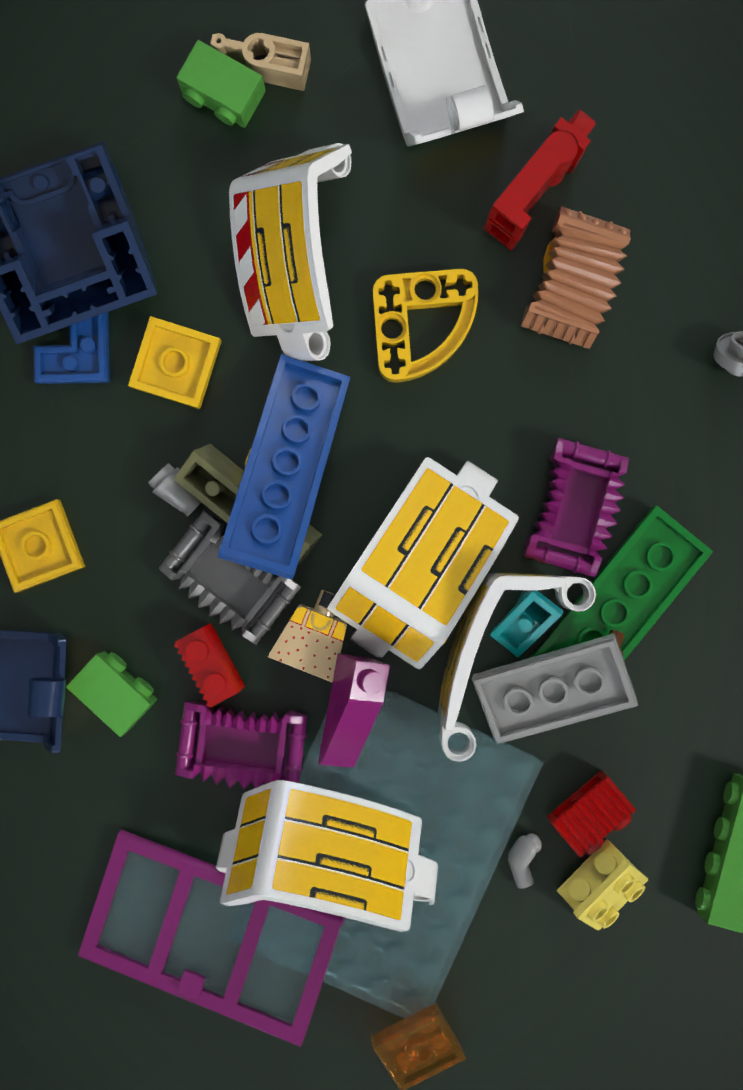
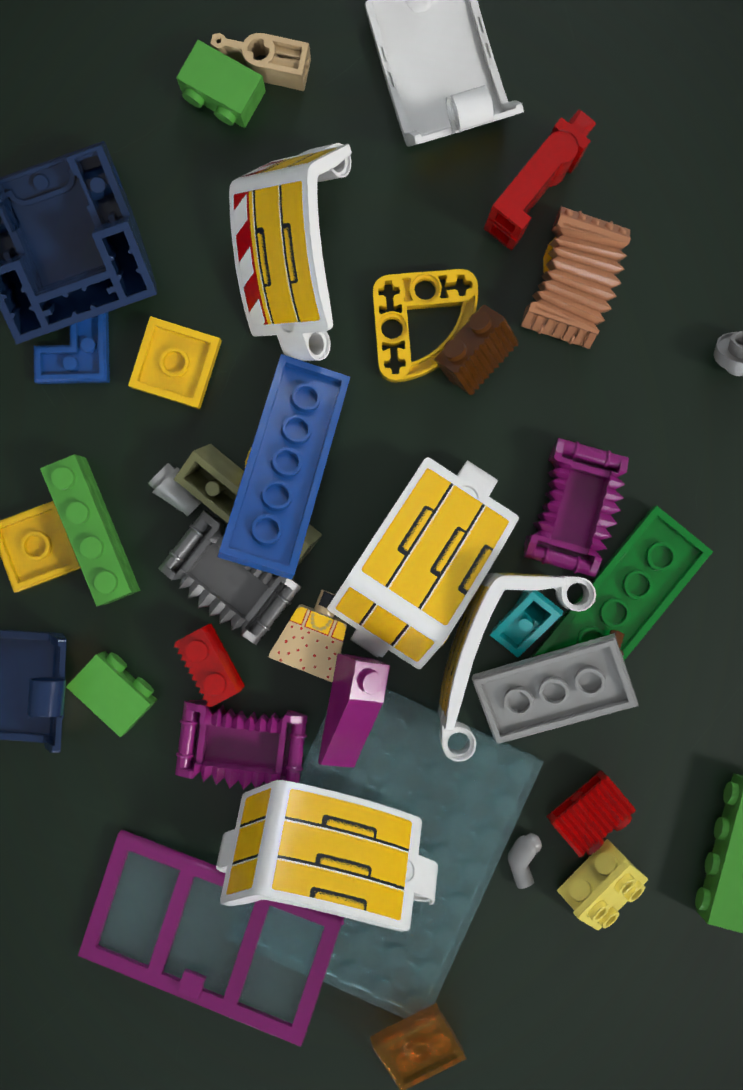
(90, 529): none -> bright green brick
(477, 349): none -> reddish brown brick

